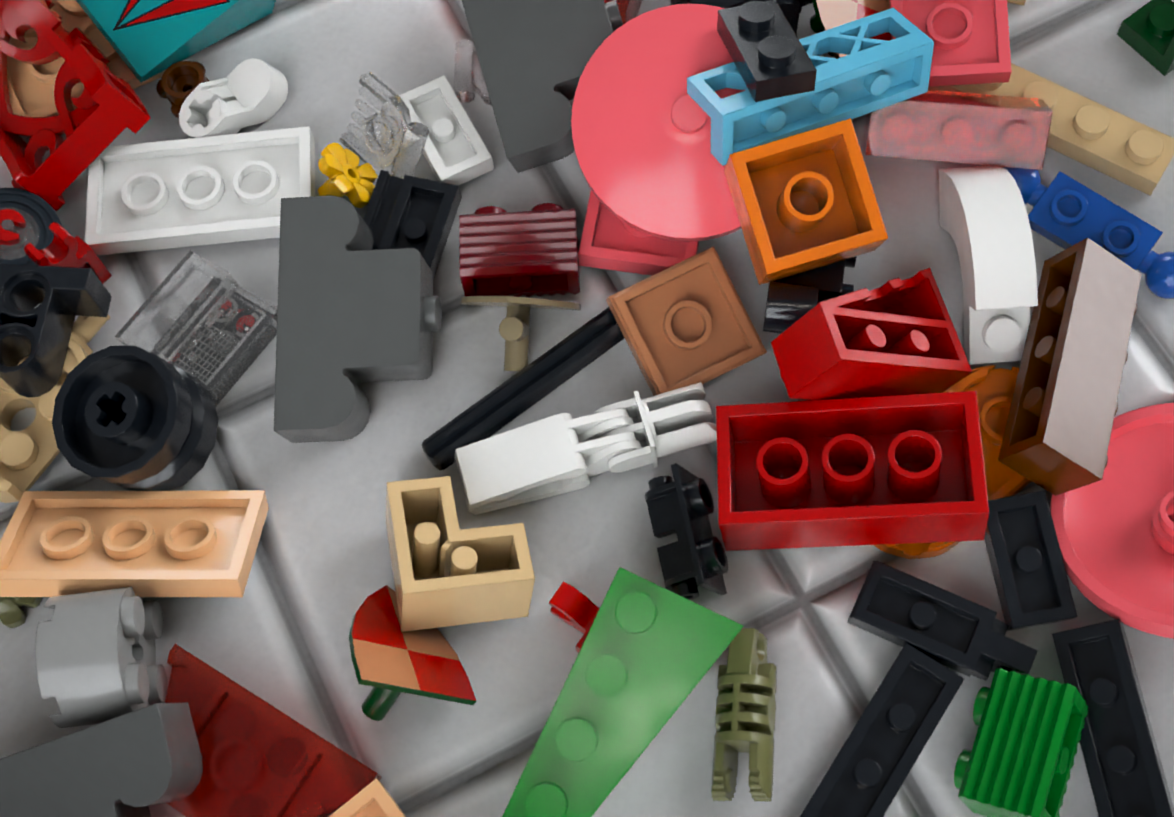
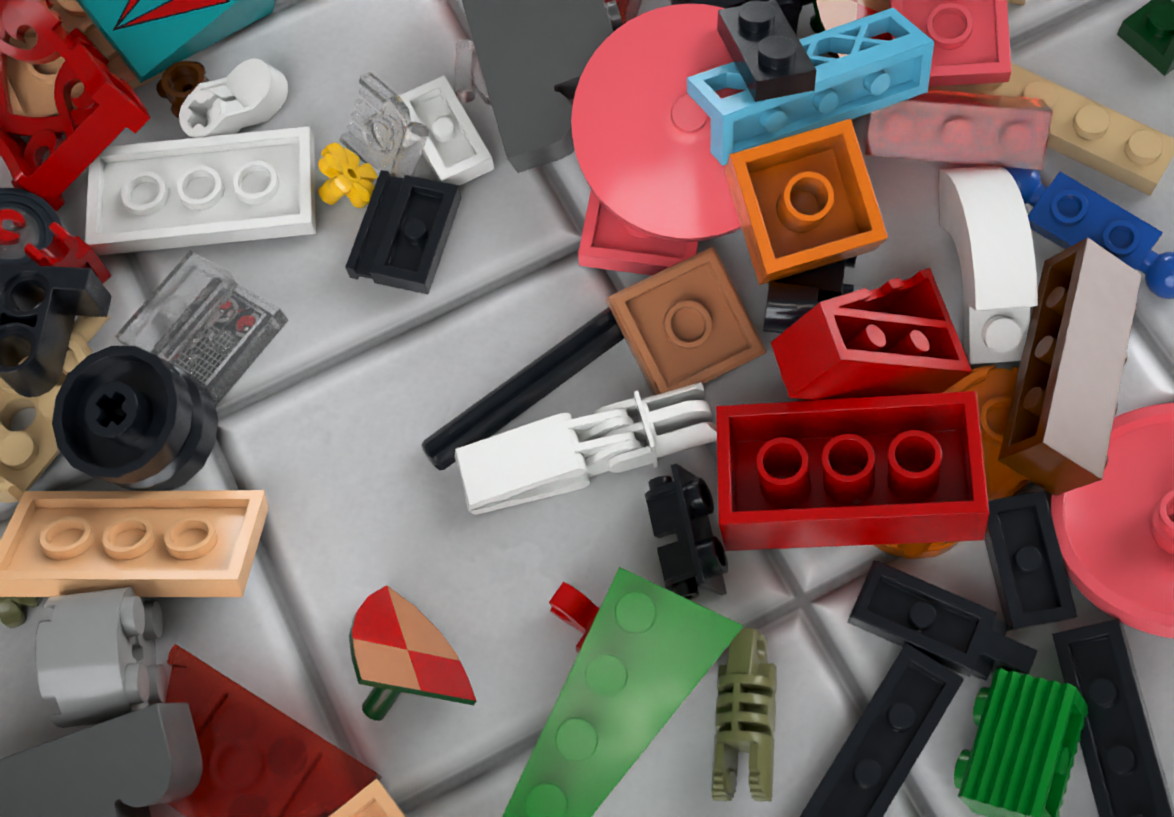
(344, 319): dark grey brick -> none
(450, 572): tan brick -> none
(517, 323): dark tan shield -> none
(519, 252): dark red brick -> none

